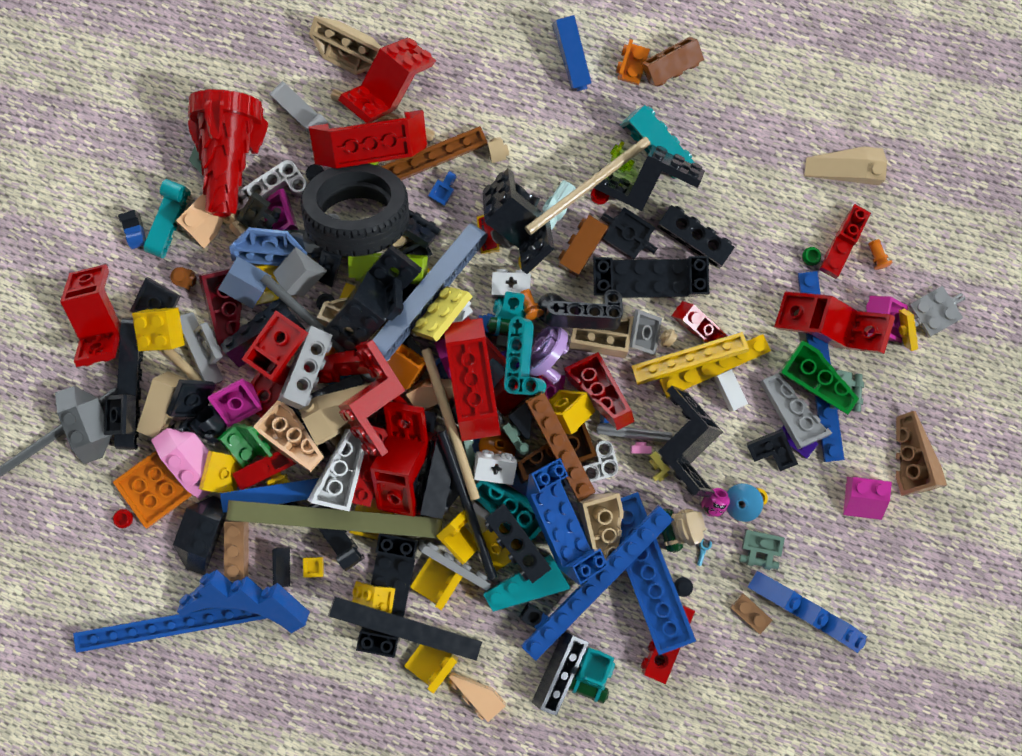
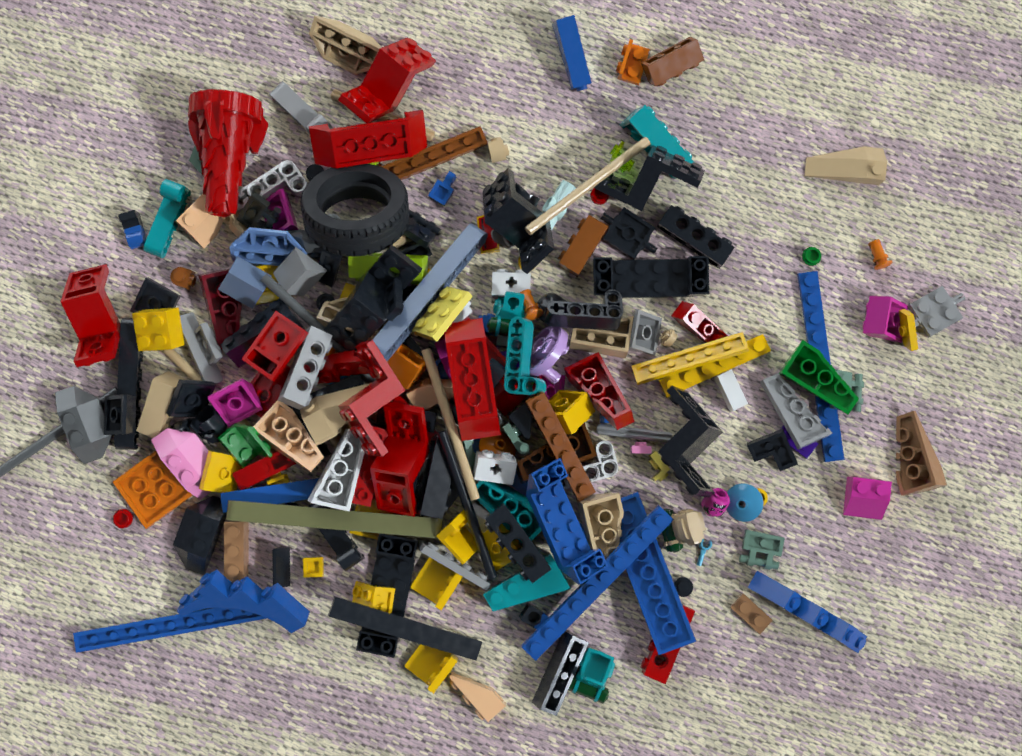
(834, 322): red bracket -> none
(844, 241): red slope -> none

